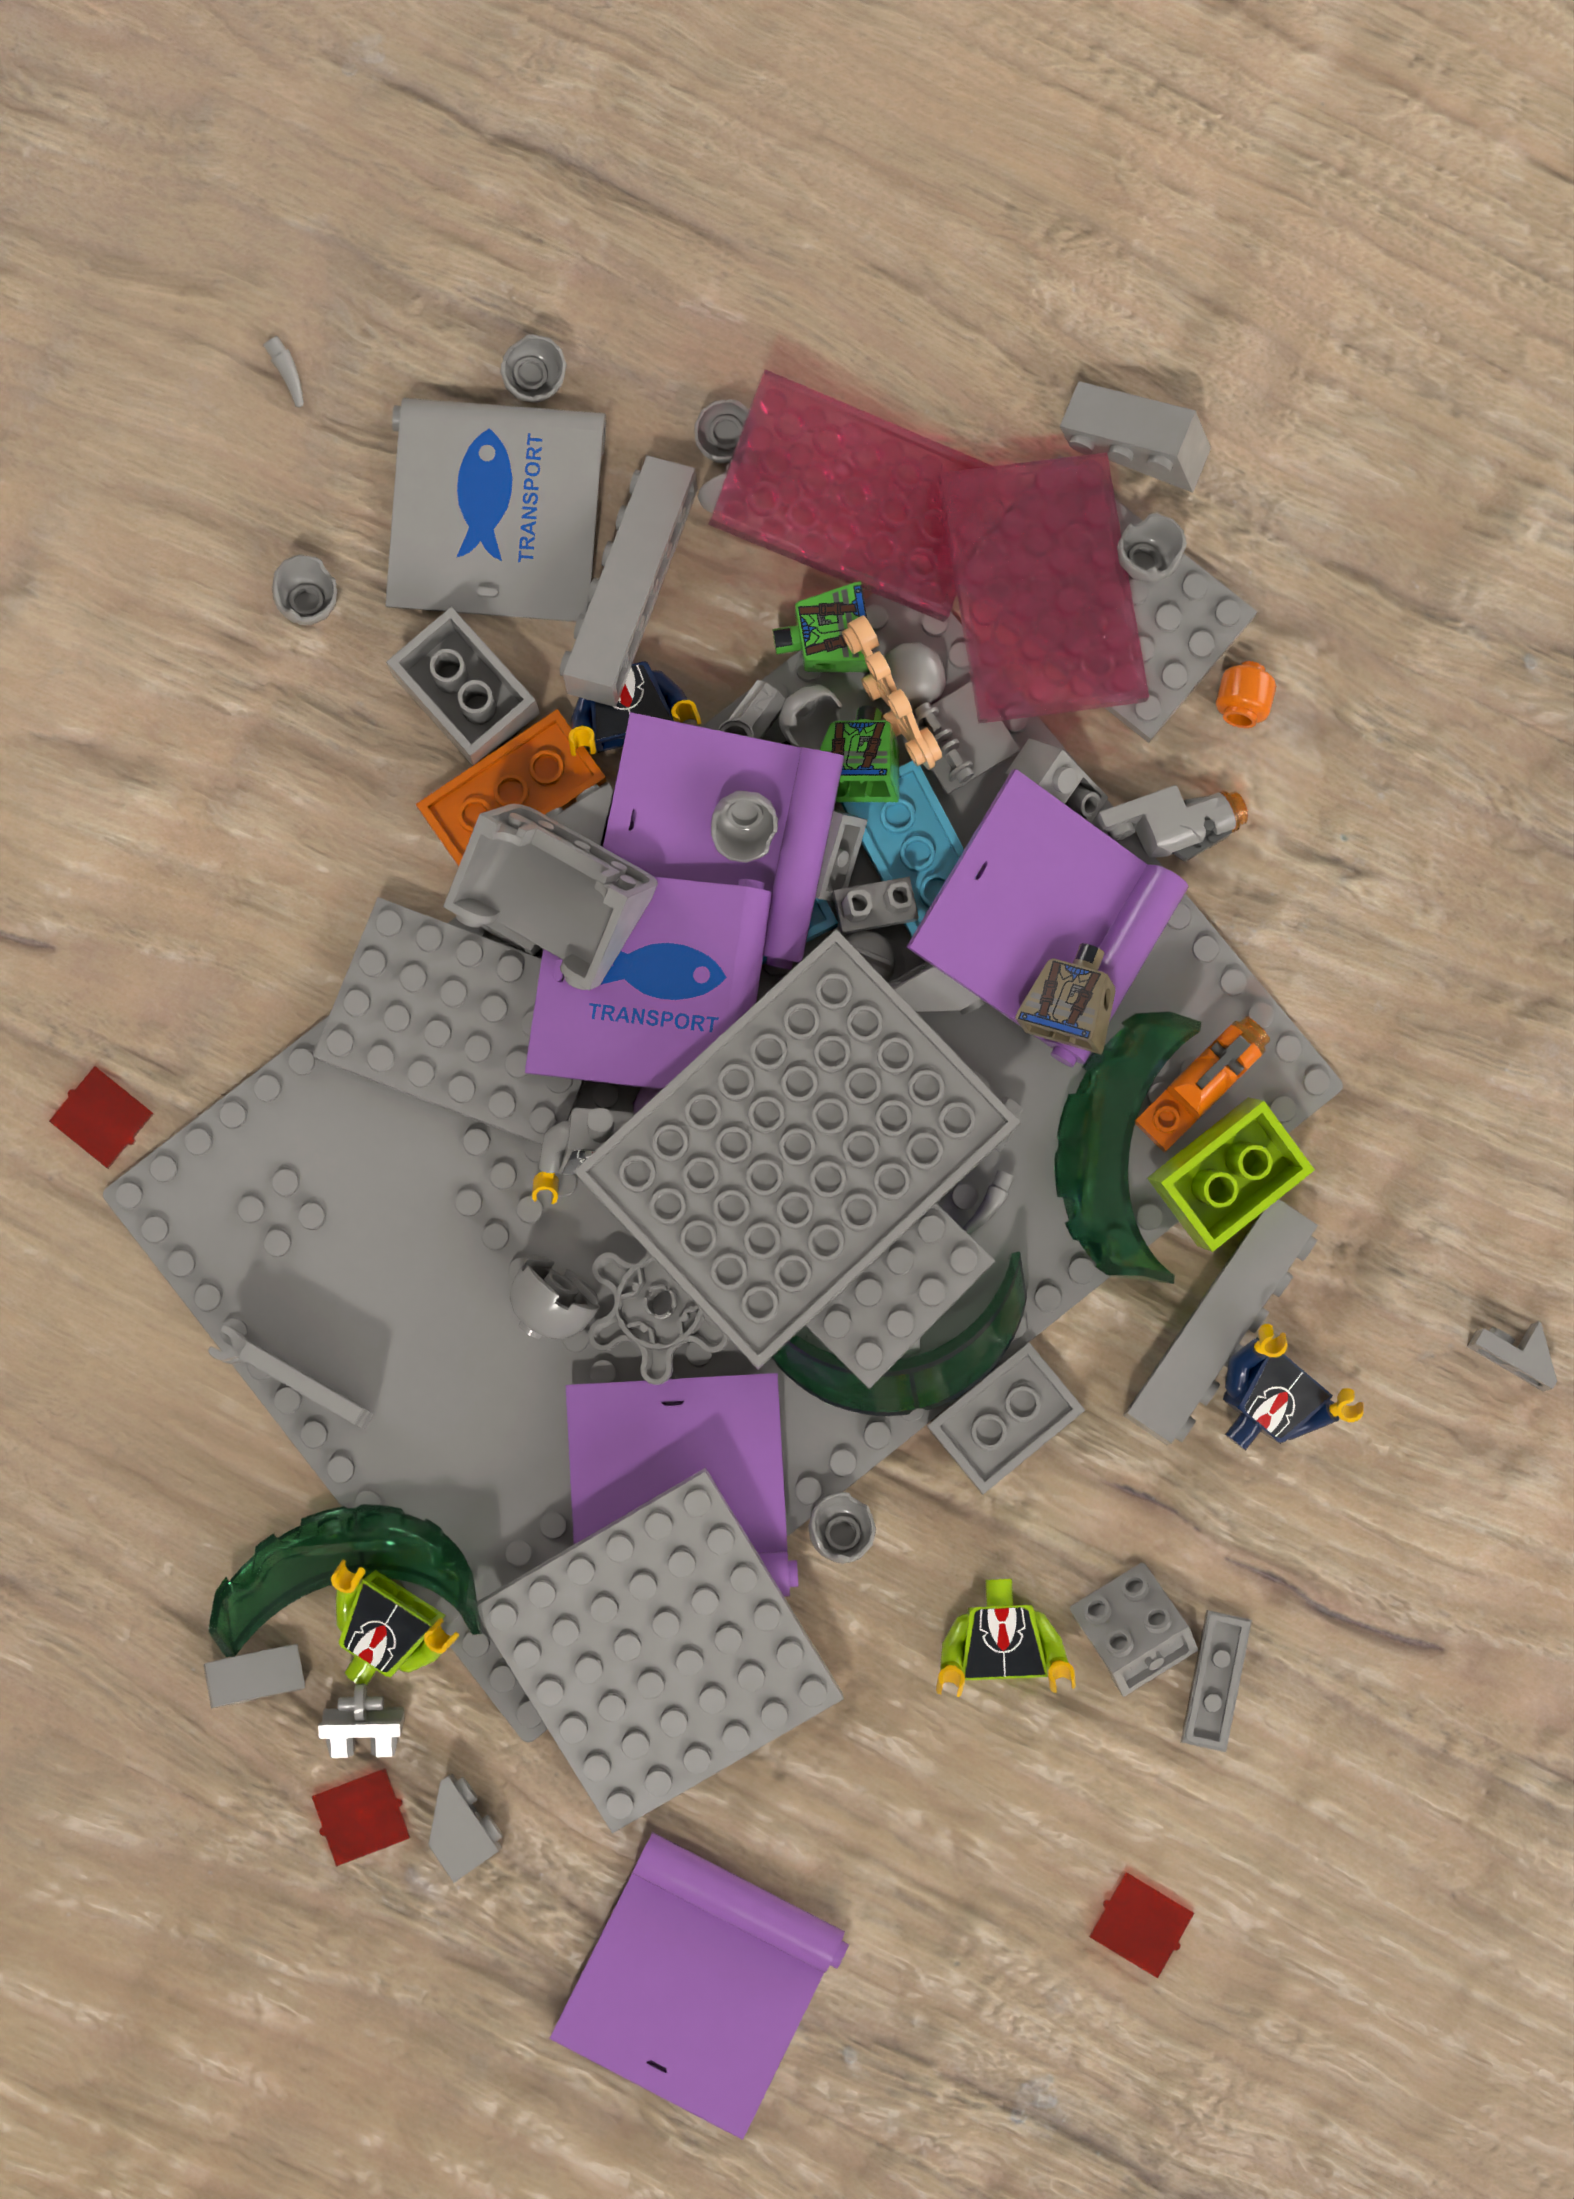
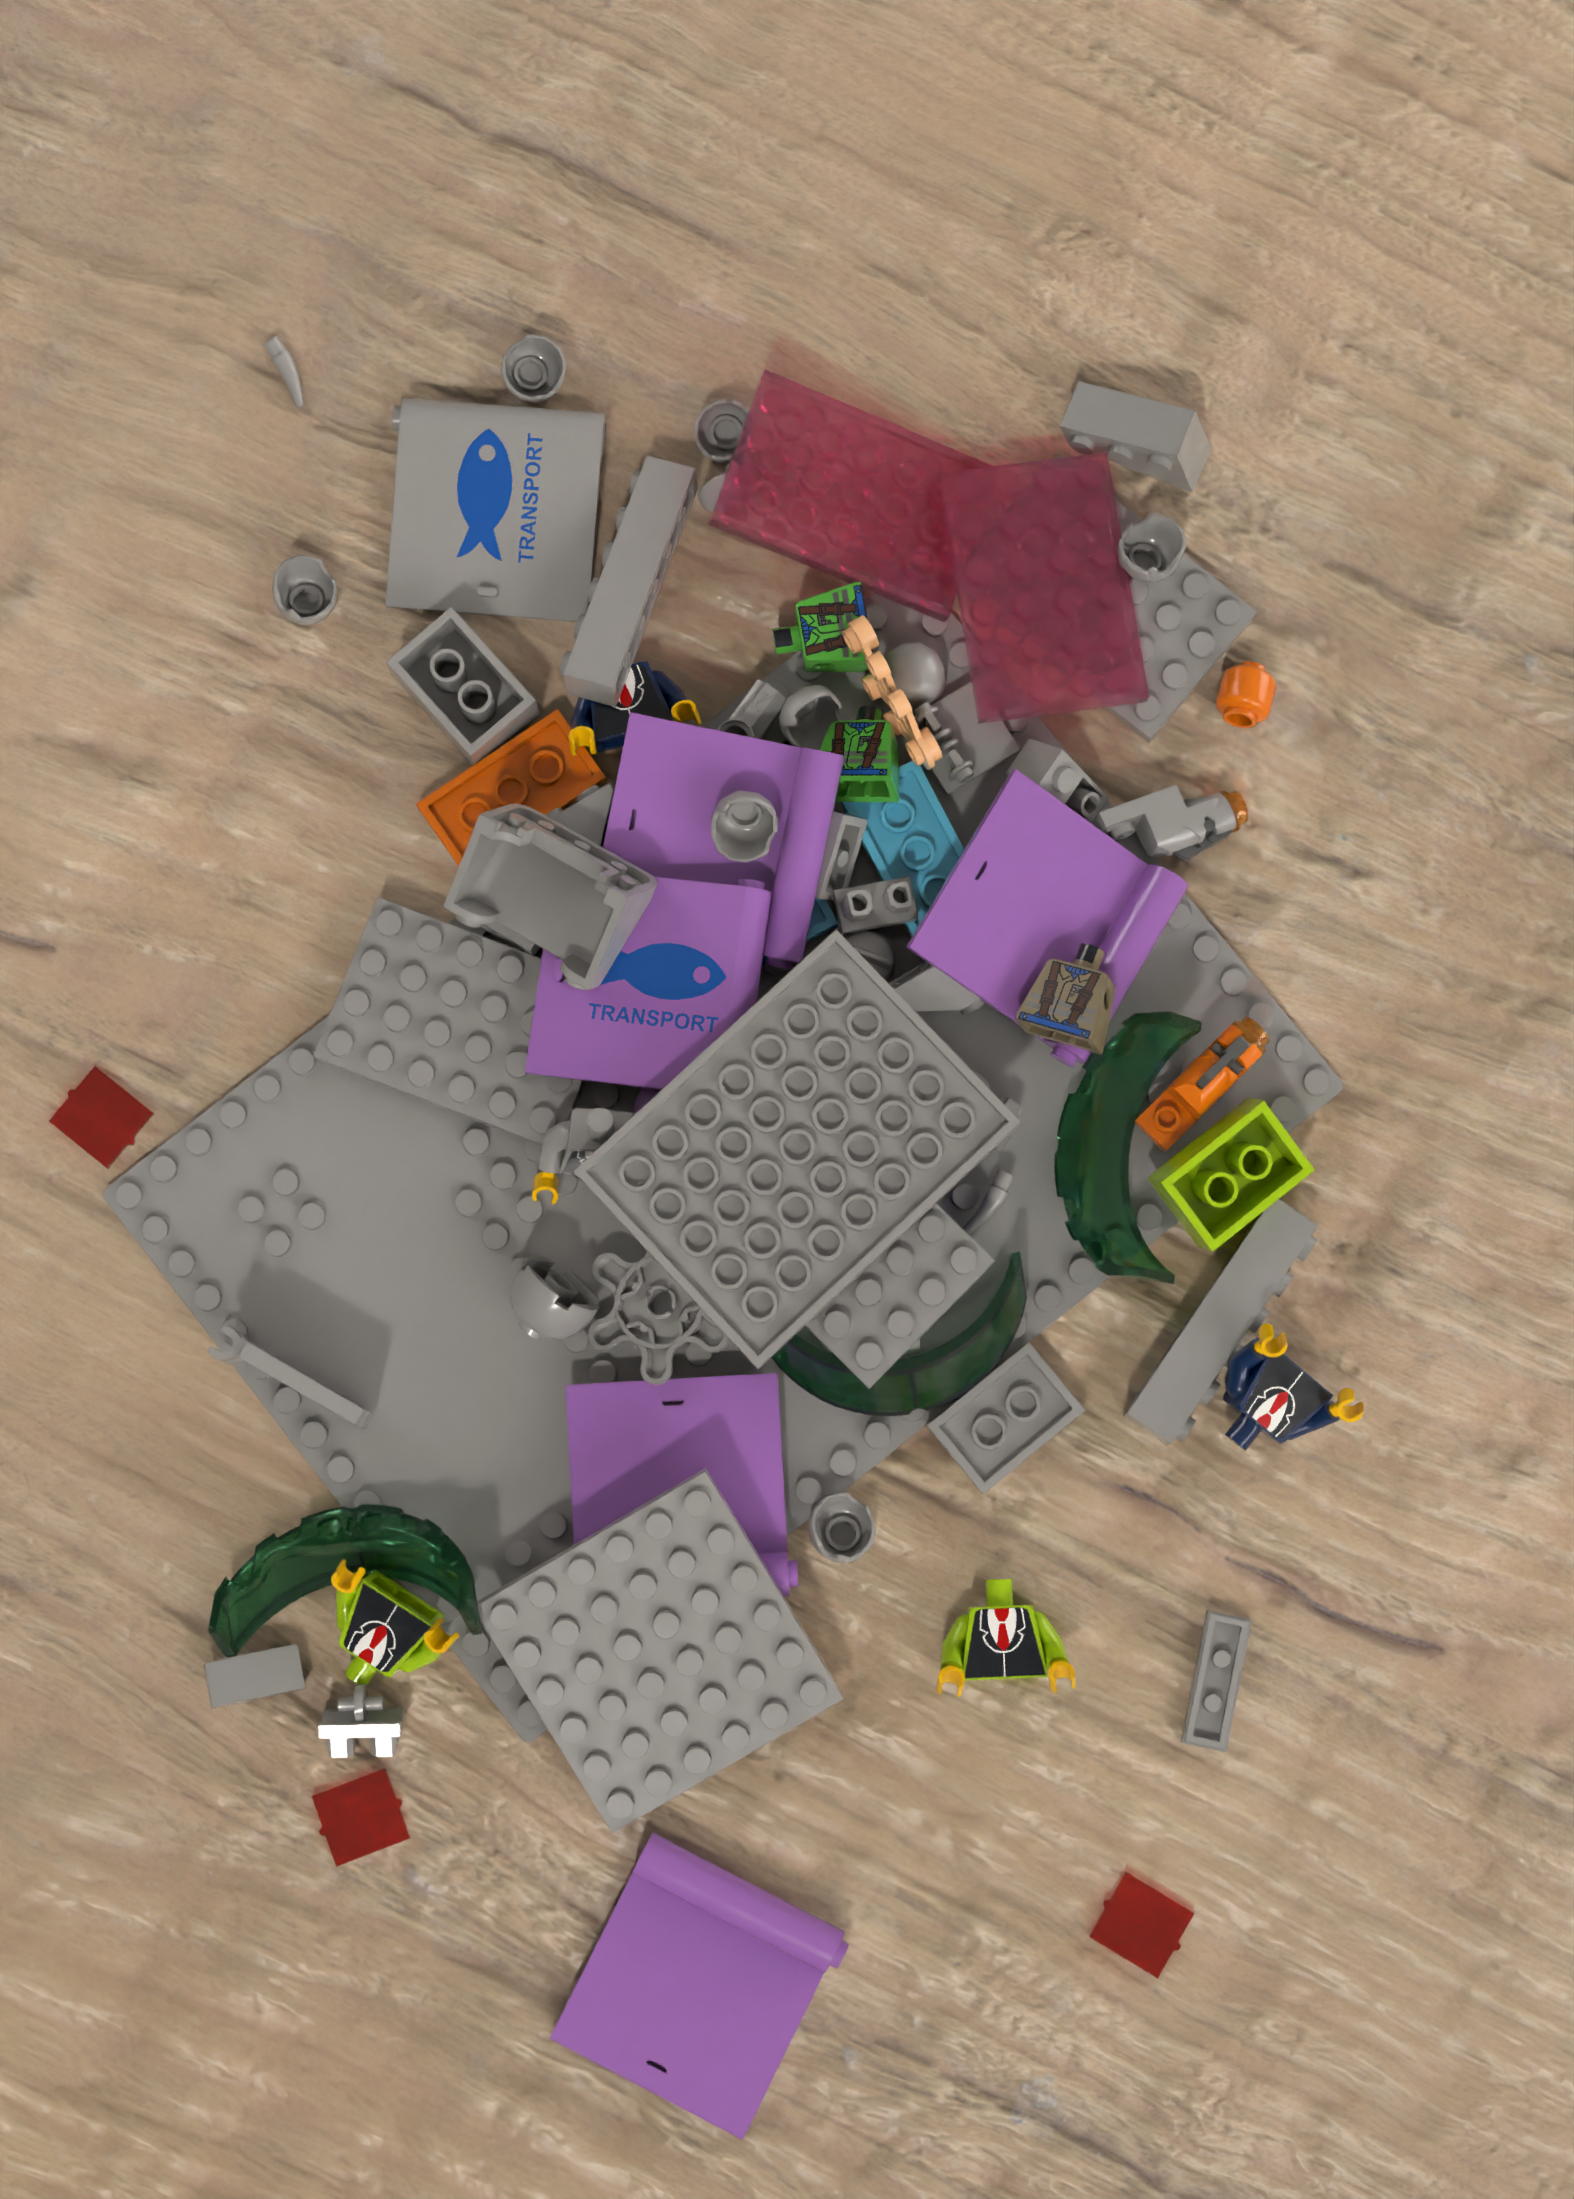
(459, 1832): light grey slope -> none
(1134, 1628): light grey bracket -> none
(1527, 1361): light grey slope -> none

